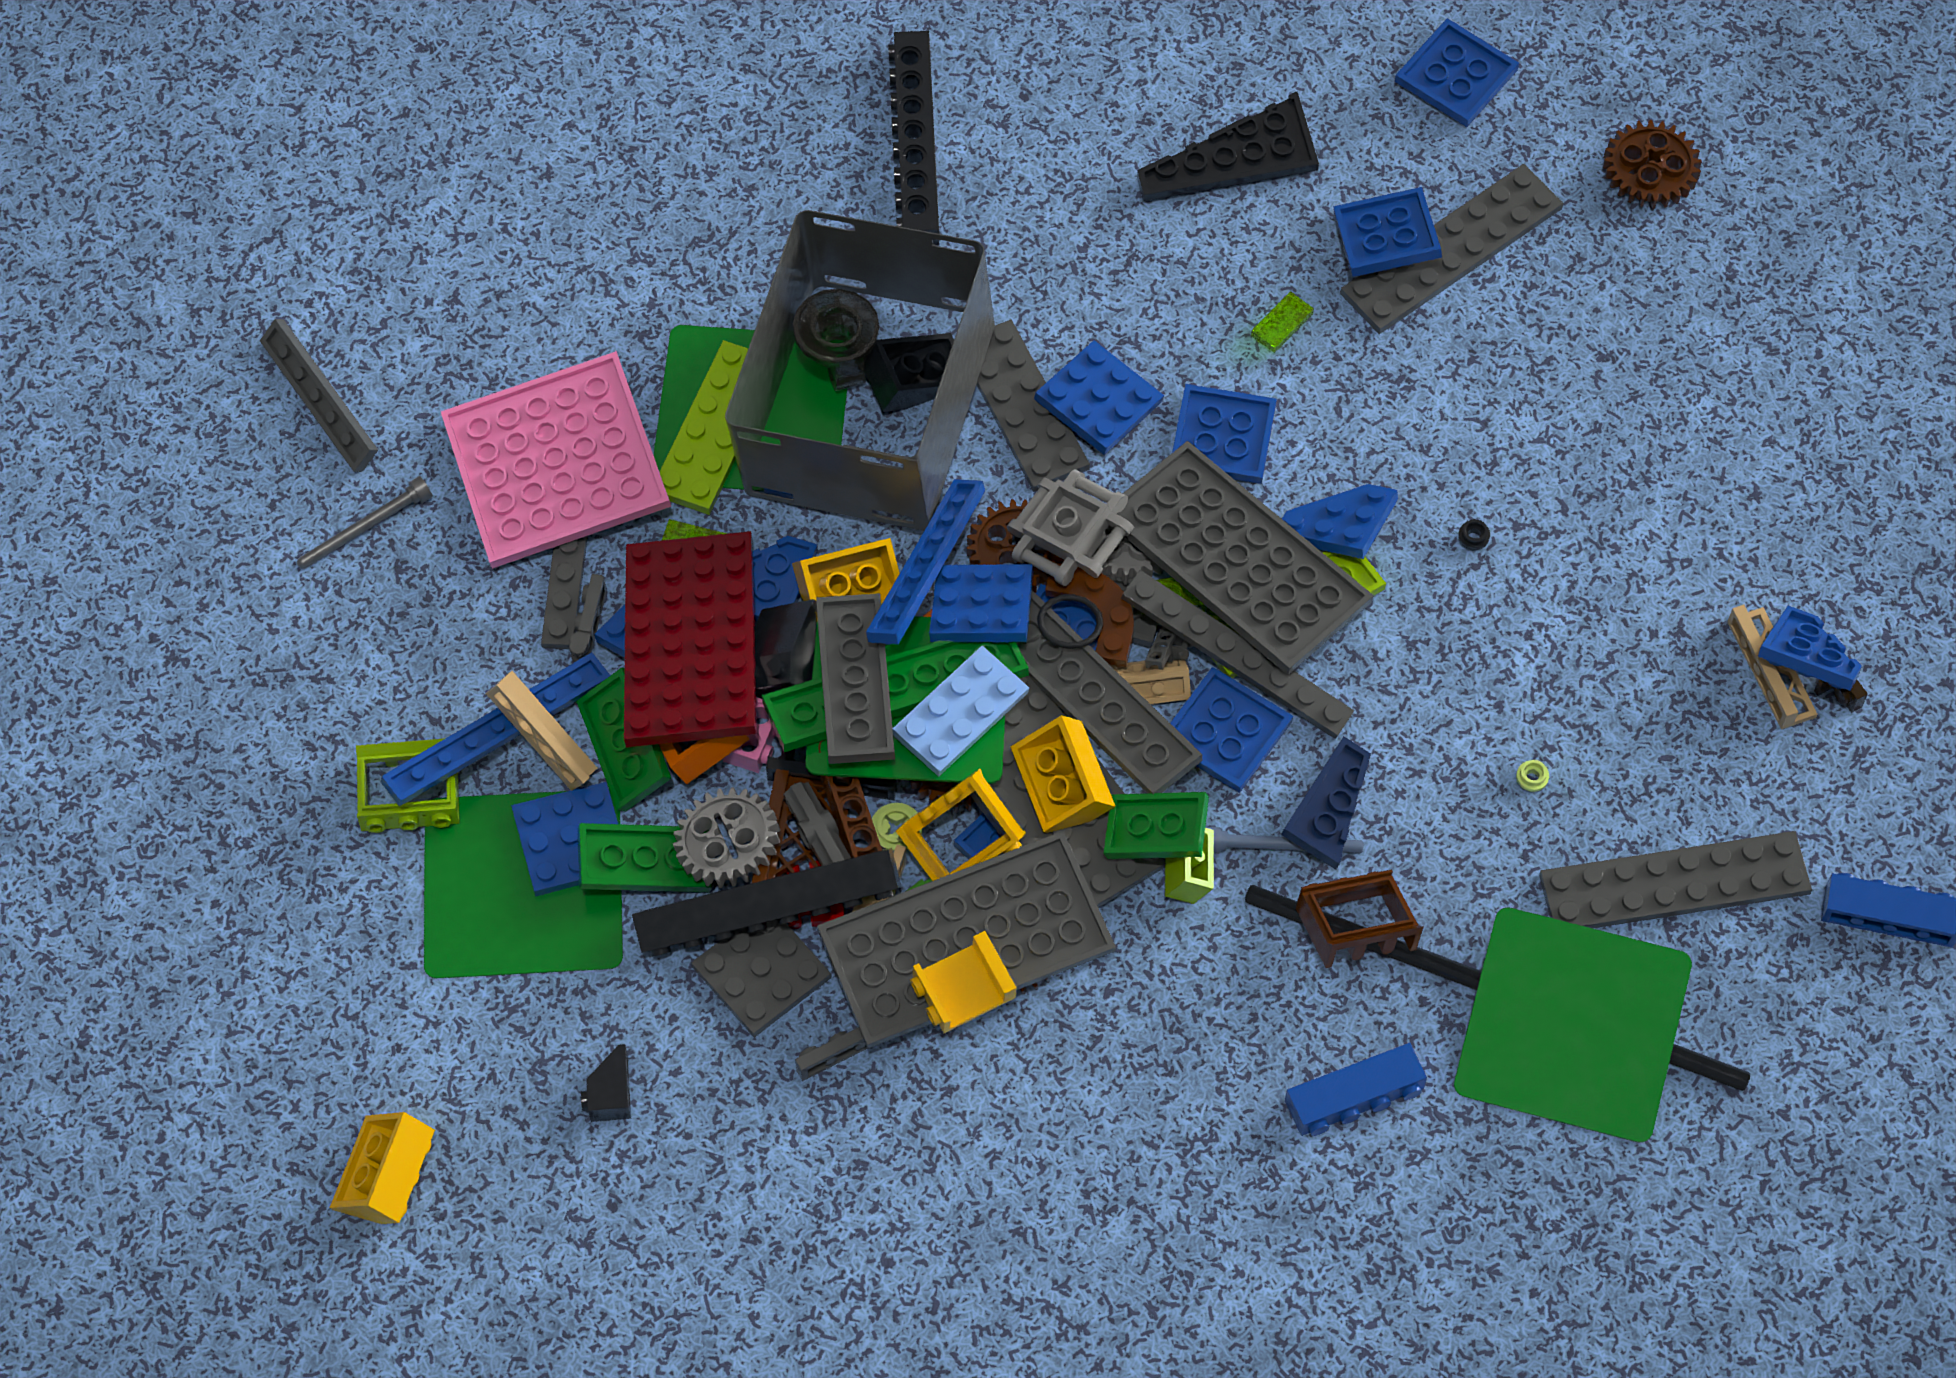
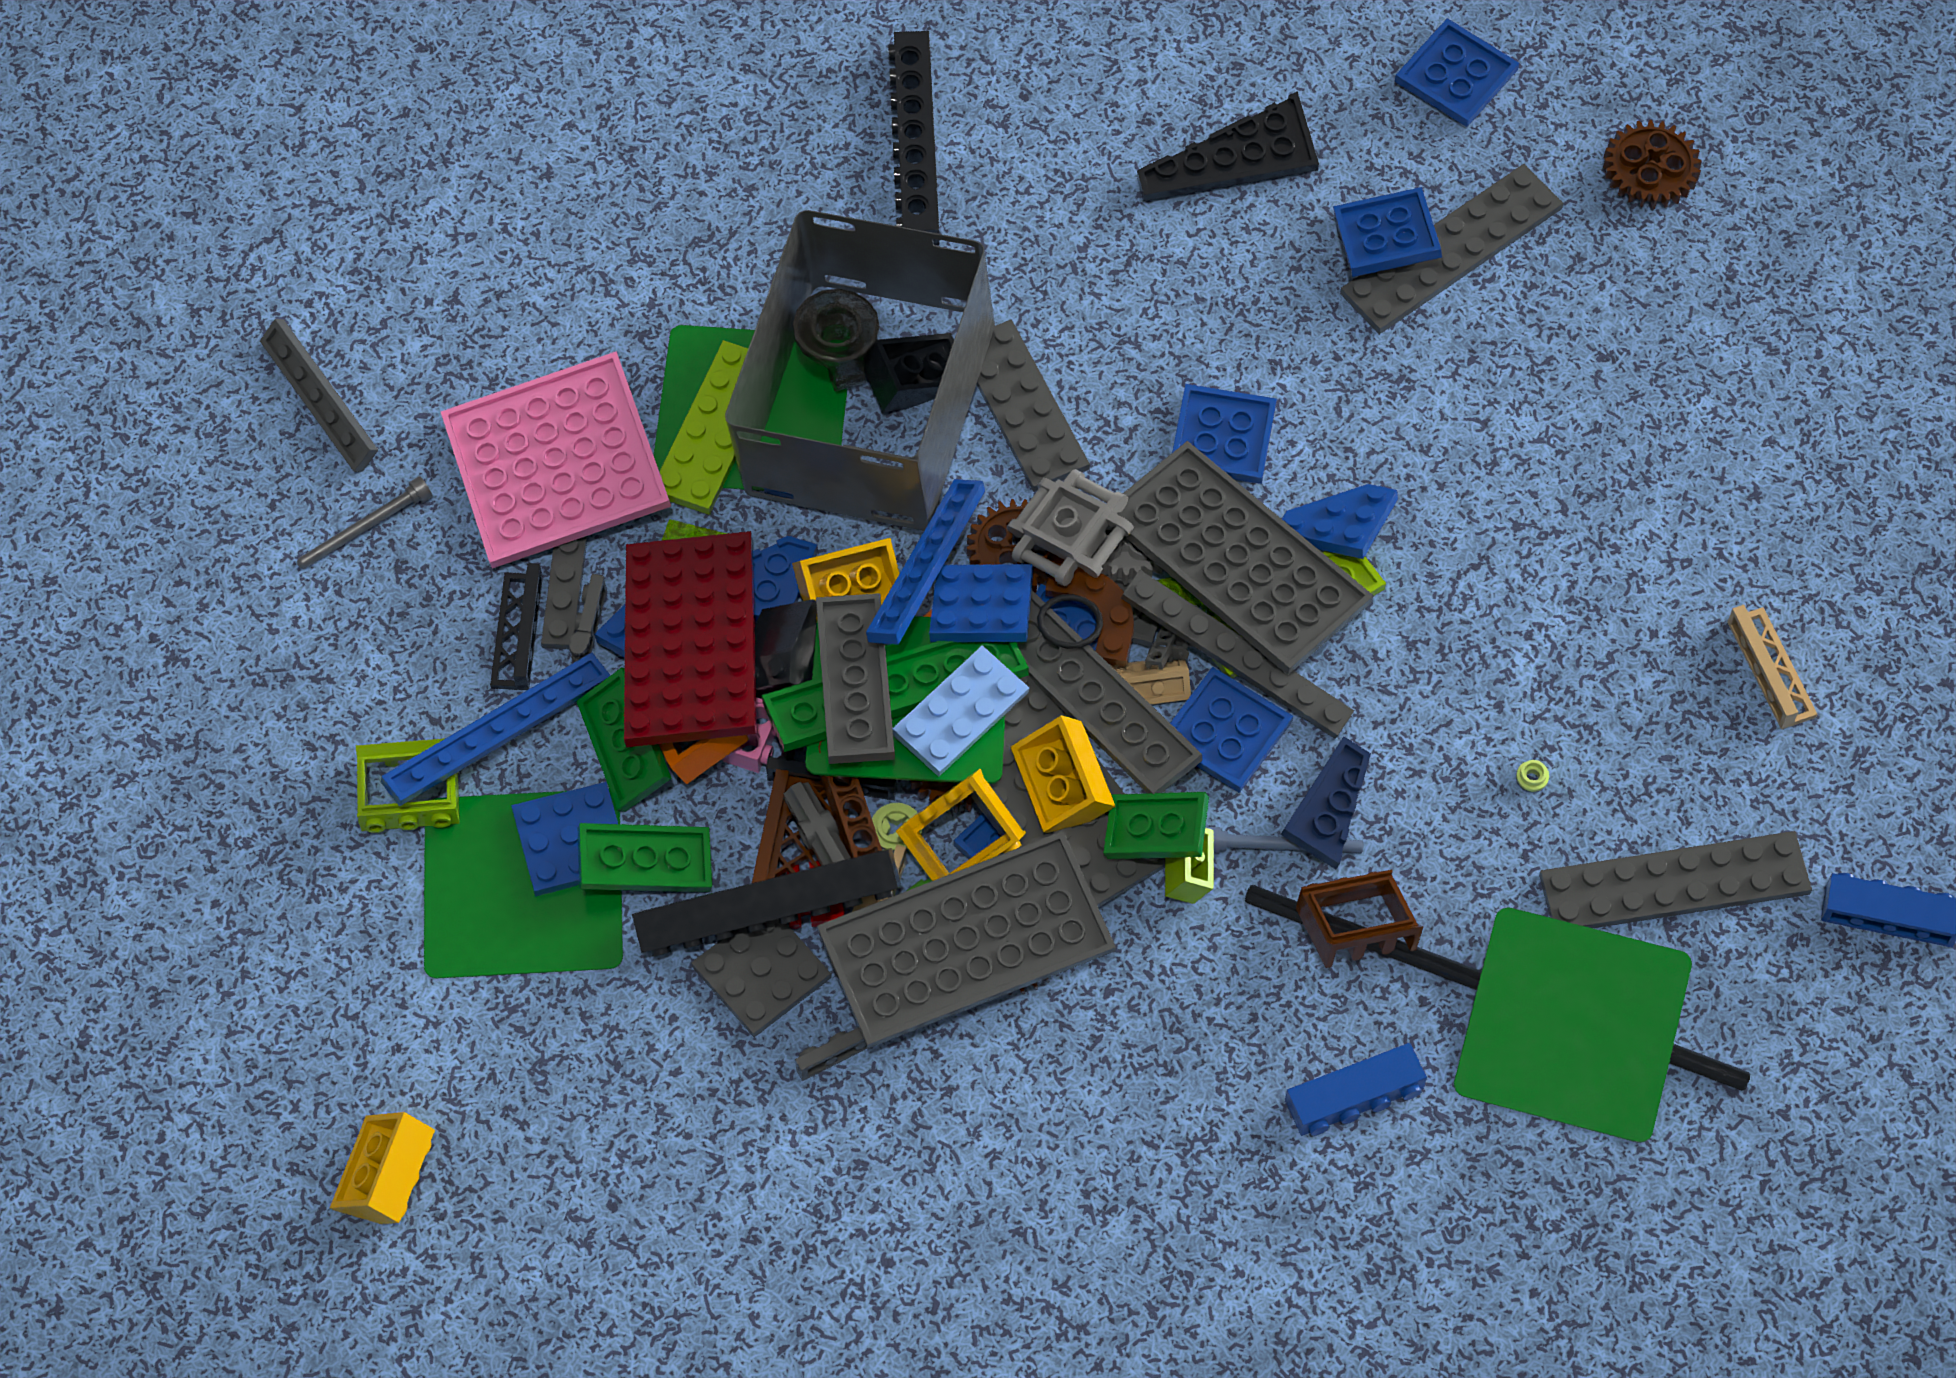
(529, 605): none -> black fence
(541, 731): tan fence -> none
(609, 1088): black slope -> none
(755, 824): light grey gear -> none
(964, 984): yellow panel -> none
(1098, 397): blue plate -> none
(1282, 322): clear neon green plate -> none
(1474, 526): black plate -> none
(1804, 646): blue plate -> none
(1852, 699): dark brown bracket -> none

